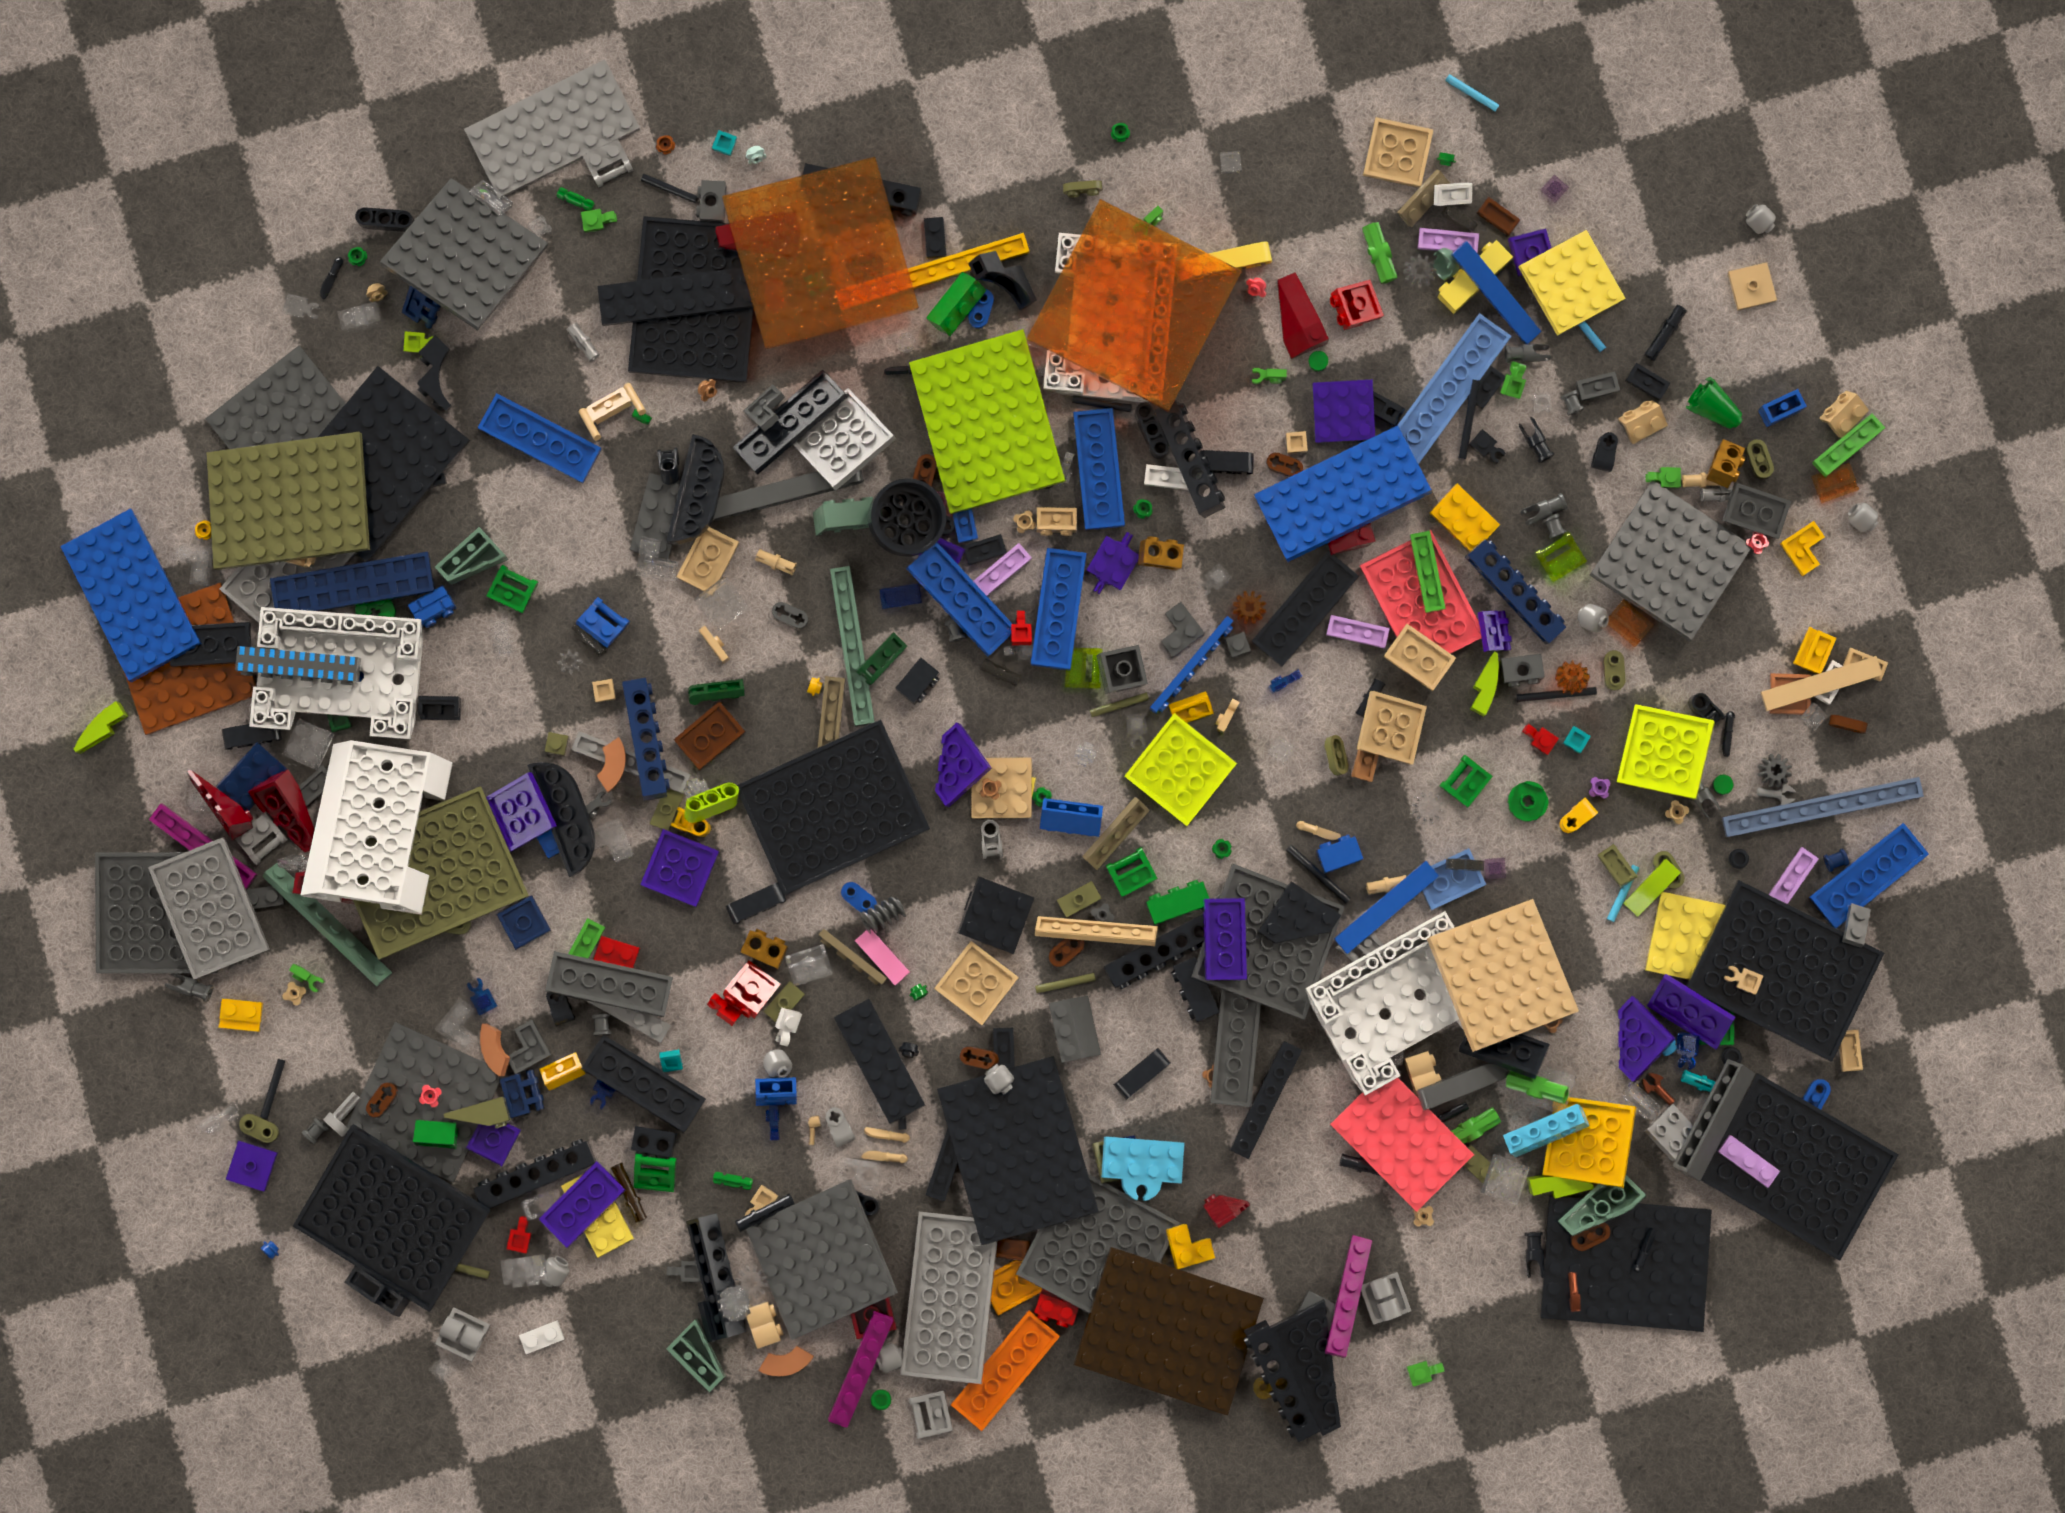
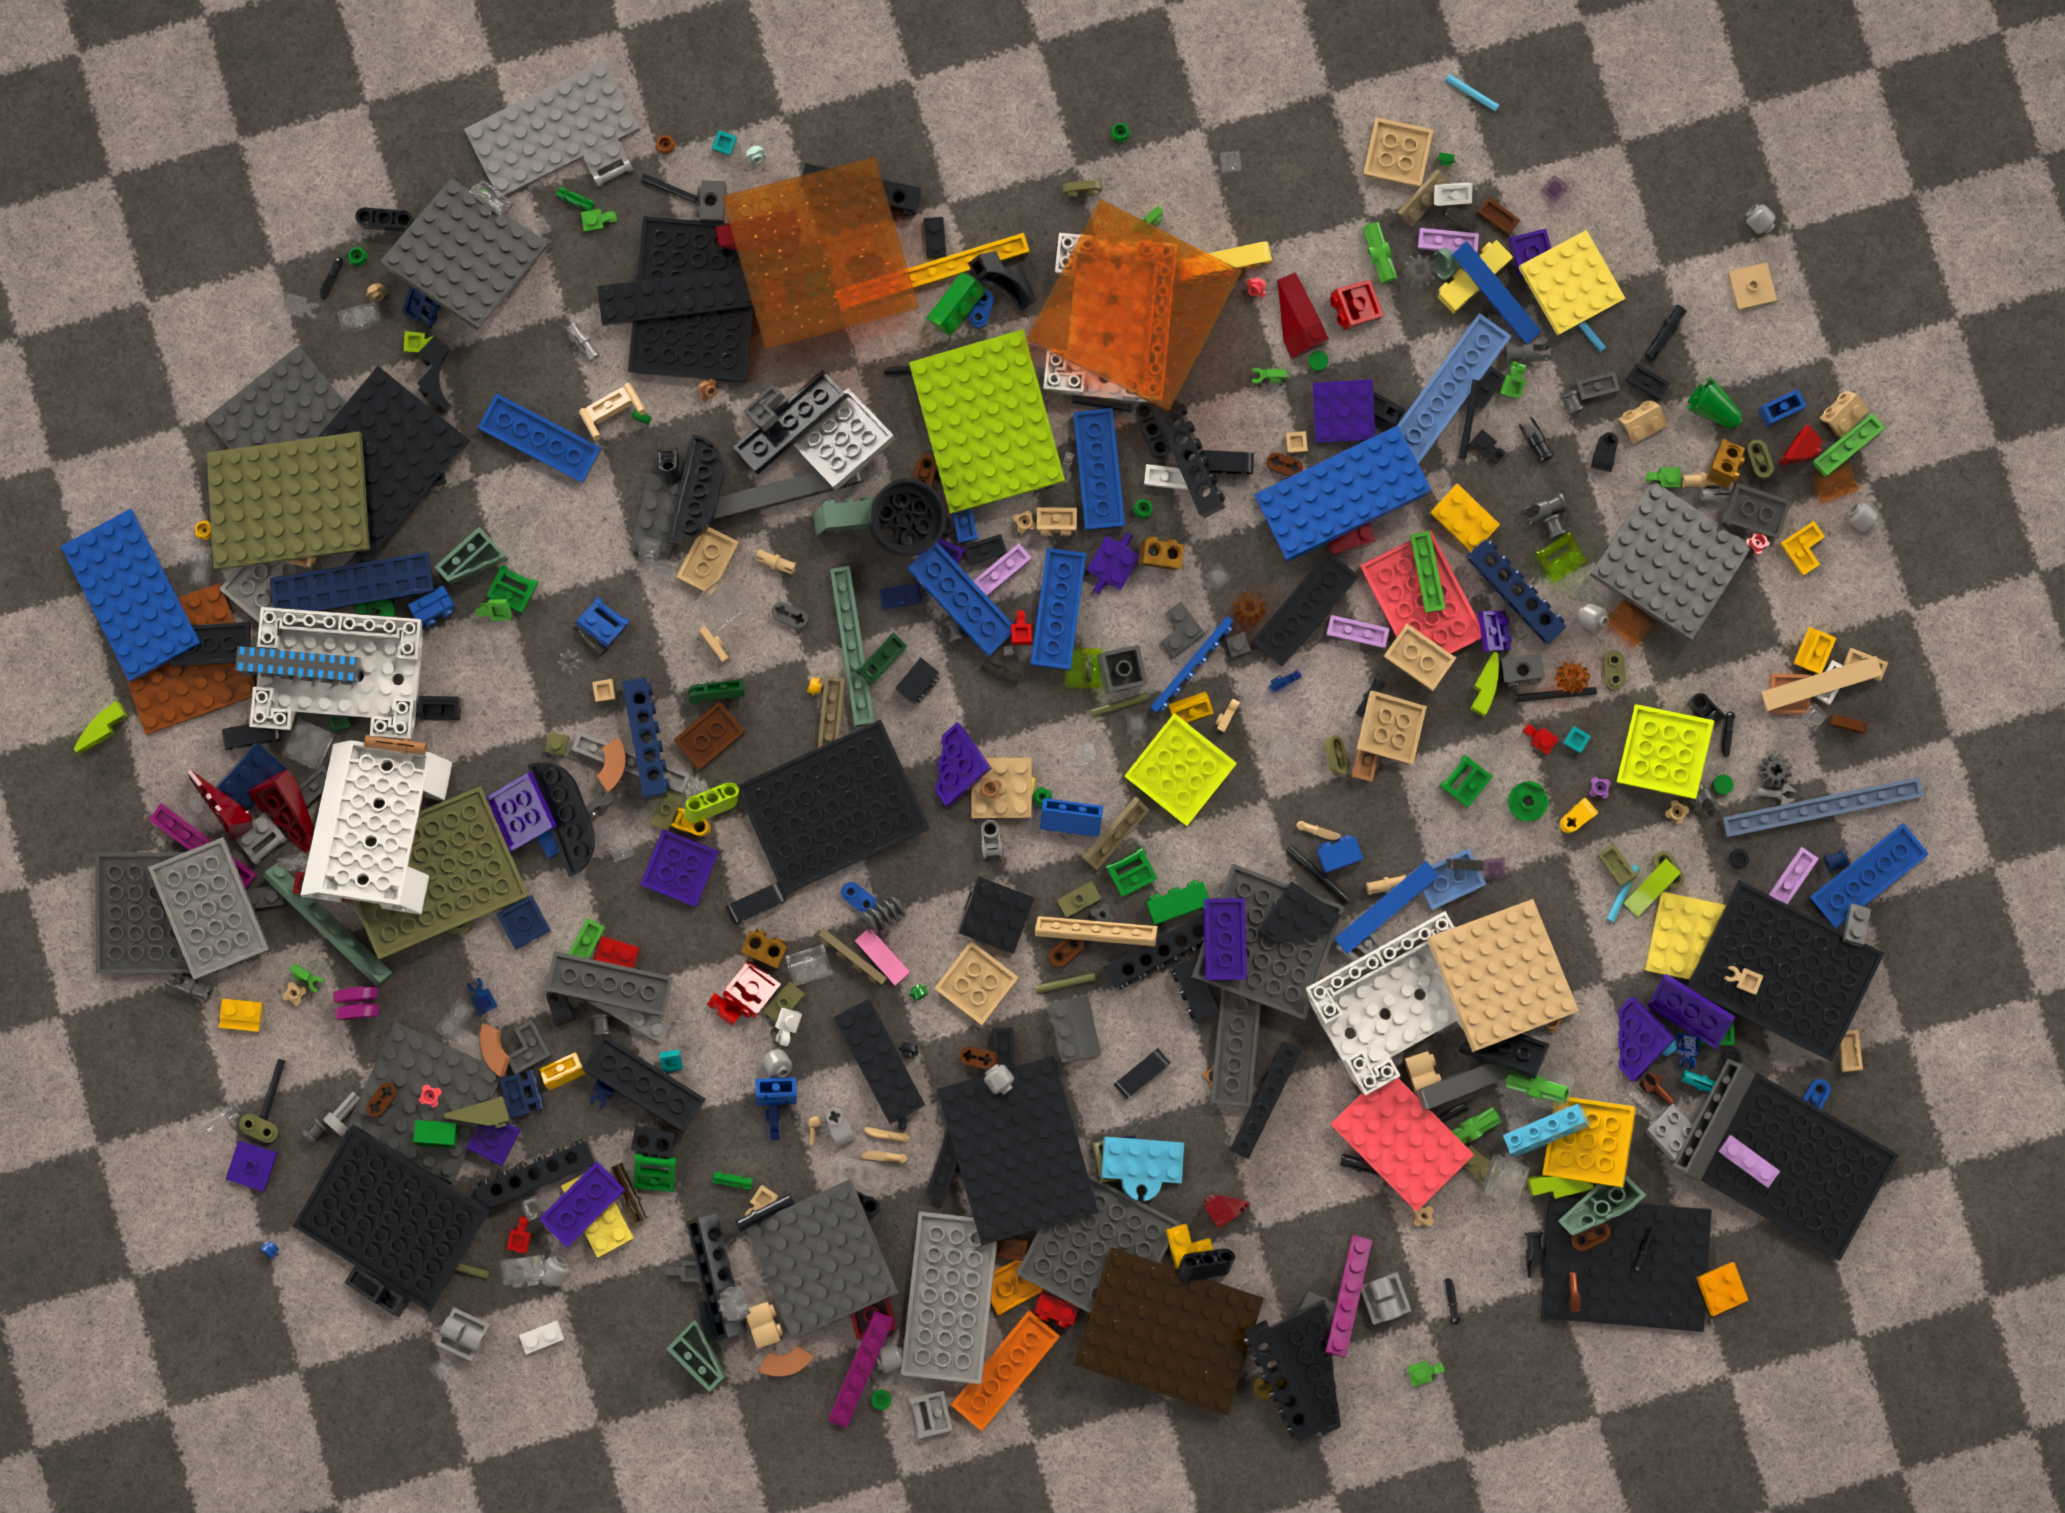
(356, 1003): none -> magenta wheel
(404, 746): none -> medium nougat pin
(497, 610): none -> bright green plate
(1206, 1264): none -> black beam
(1221, 843): green plate -> none
(1451, 1295): none -> black piece
(1722, 1288): none -> light orange plate
(1803, 447): none -> red slope

